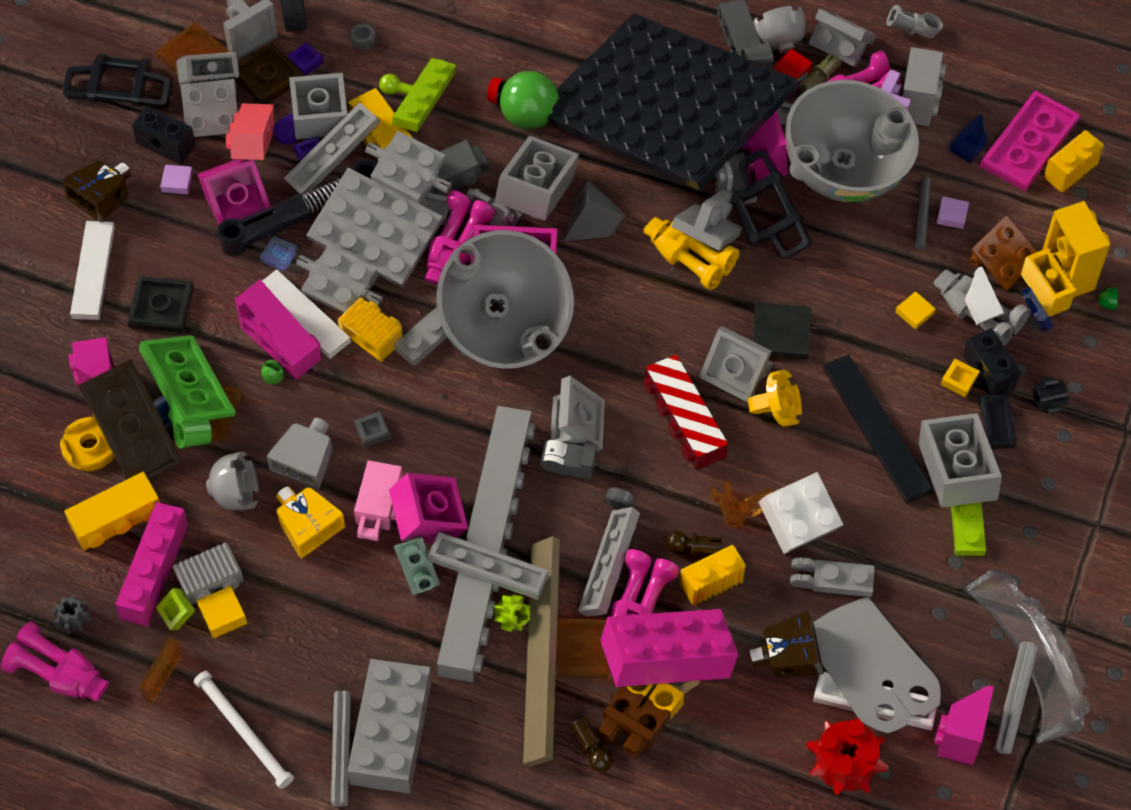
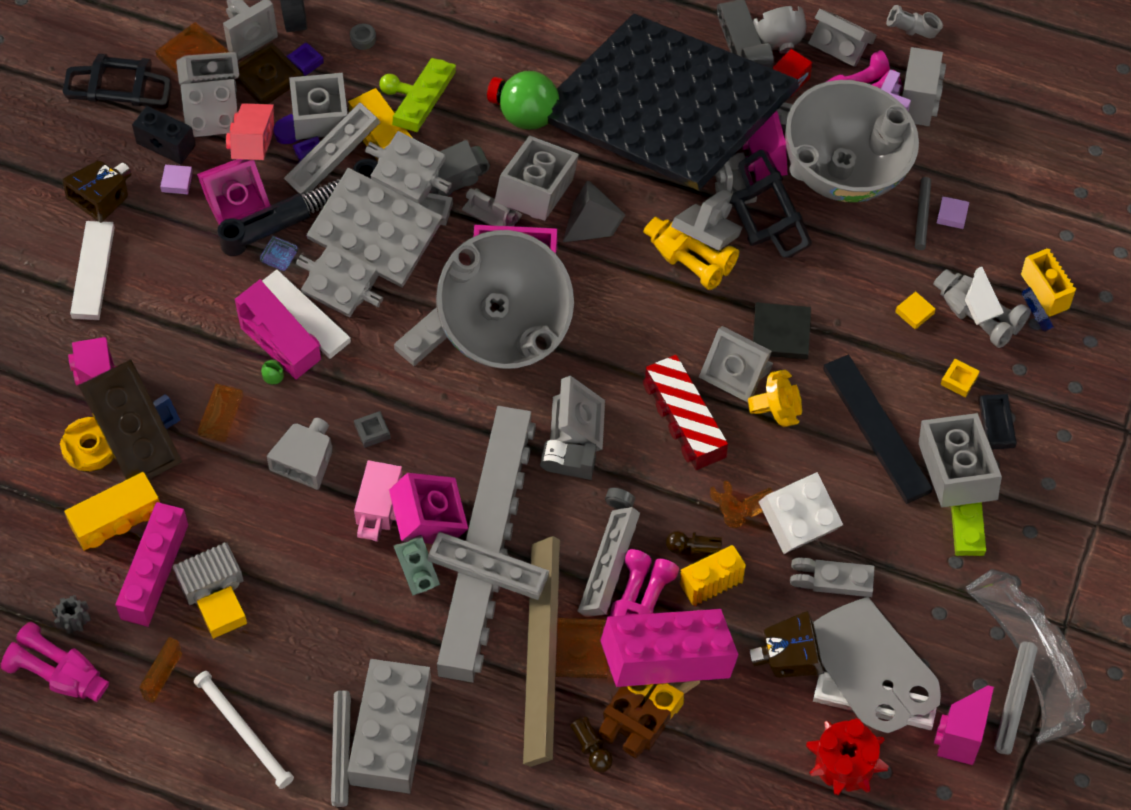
(160, 304): pearl dark grey tile -> none
(175, 609): lime plate -> none
(192, 401): bright green hinge -> none
(233, 482): light grey cylinder -> none
(307, 519): yellow torso -> none
(371, 328): yellow brick -> none
(444, 245): dark pink piece -> none
(512, 613): lime gear -> none
(821, 72): olive axle -> none
(970, 141): clear blue tile -> none
(996, 366): black brick -> none
(1003, 252): dark orange hinge -> none
(1030, 141): dark pink tile -> none
(1050, 394): black gear -> none
(1073, 161): yellow brick -> none
(1078, 245): yellow brick -> none
(1109, 298): green hinge -> none

